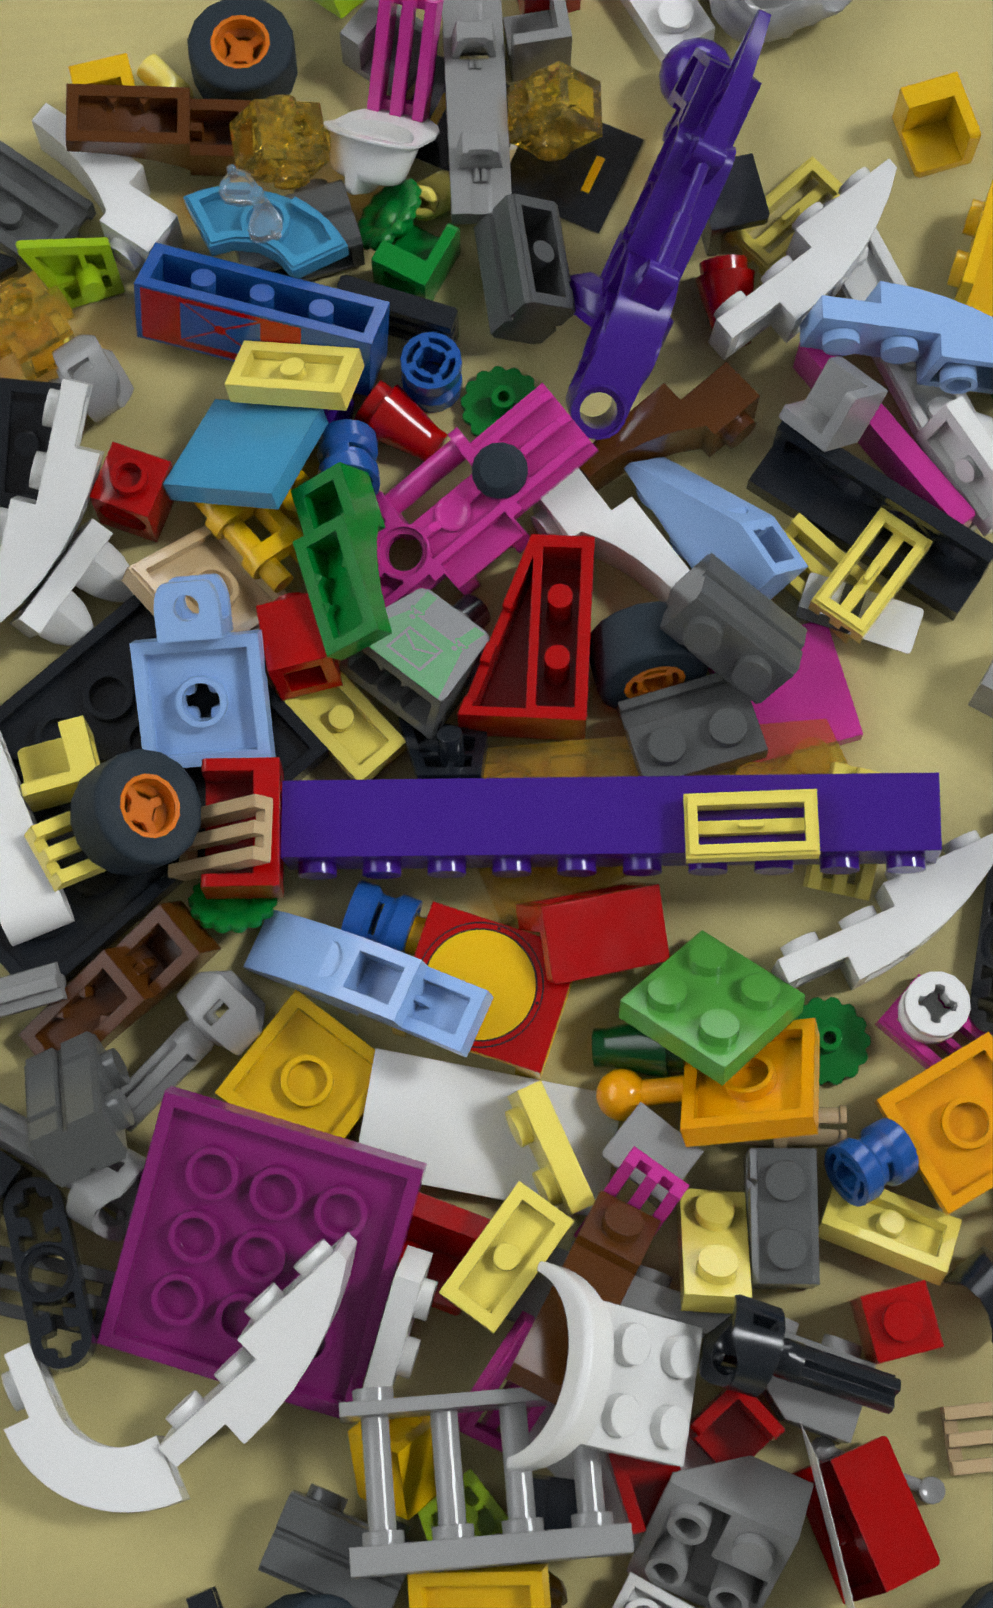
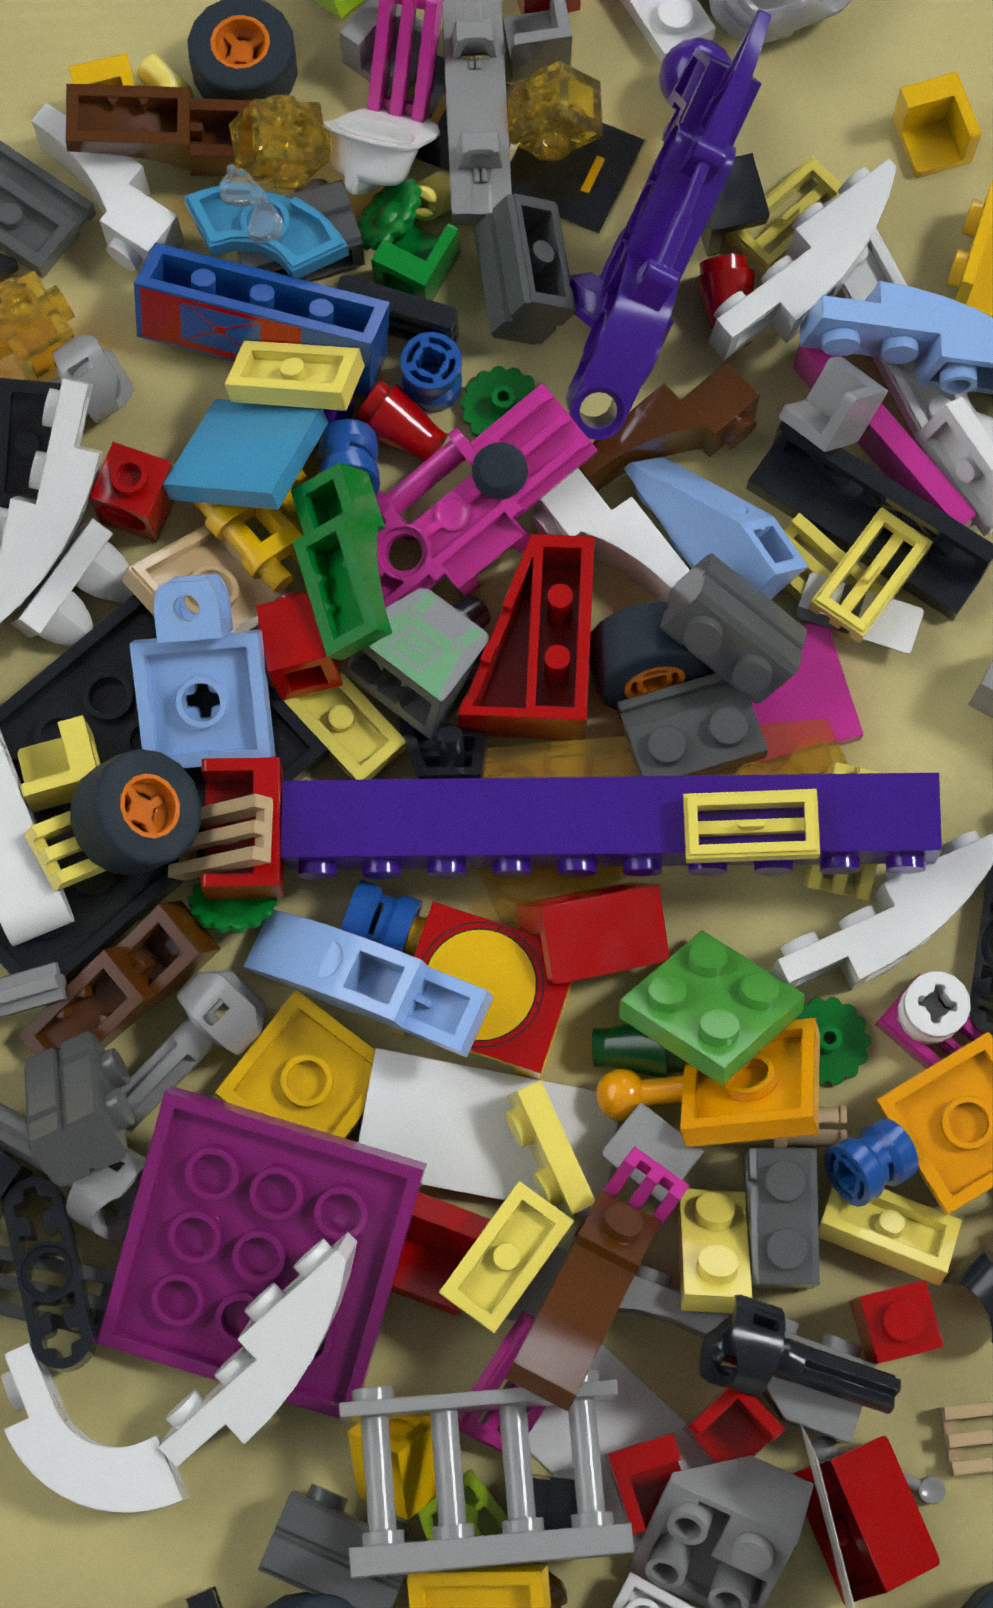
(77, 266): lime piece -> none
(408, 1299): white plate -> none
(623, 1381): white piece -> none

